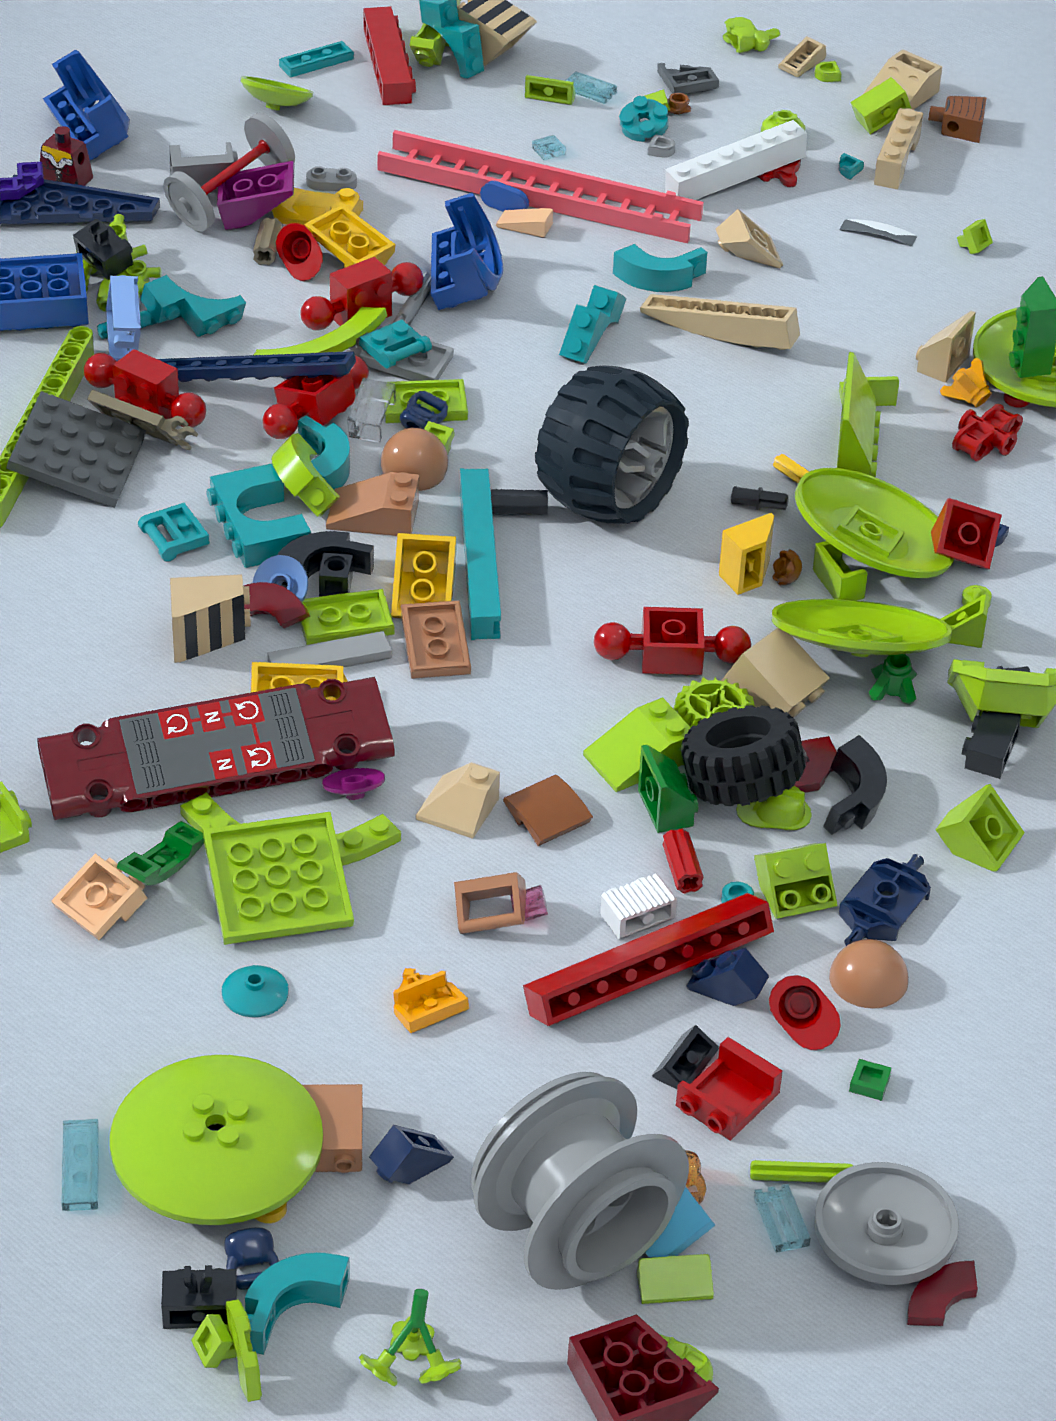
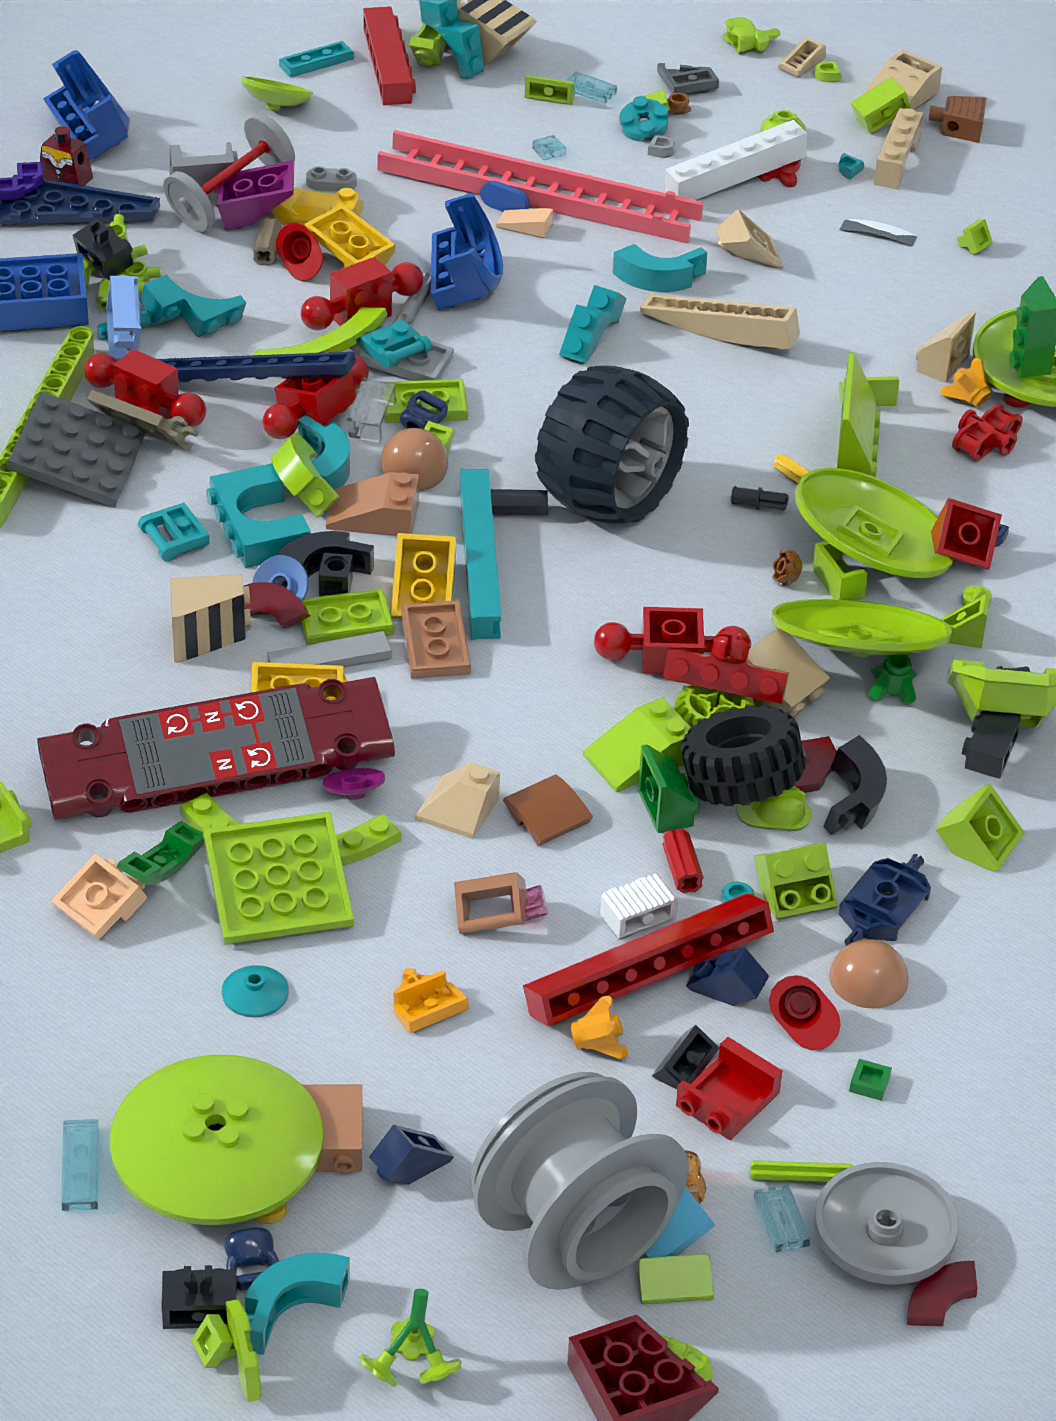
(600, 1030): none -> light orange rock
(726, 670): none -> red plate
(746, 553): yellow slope -> none

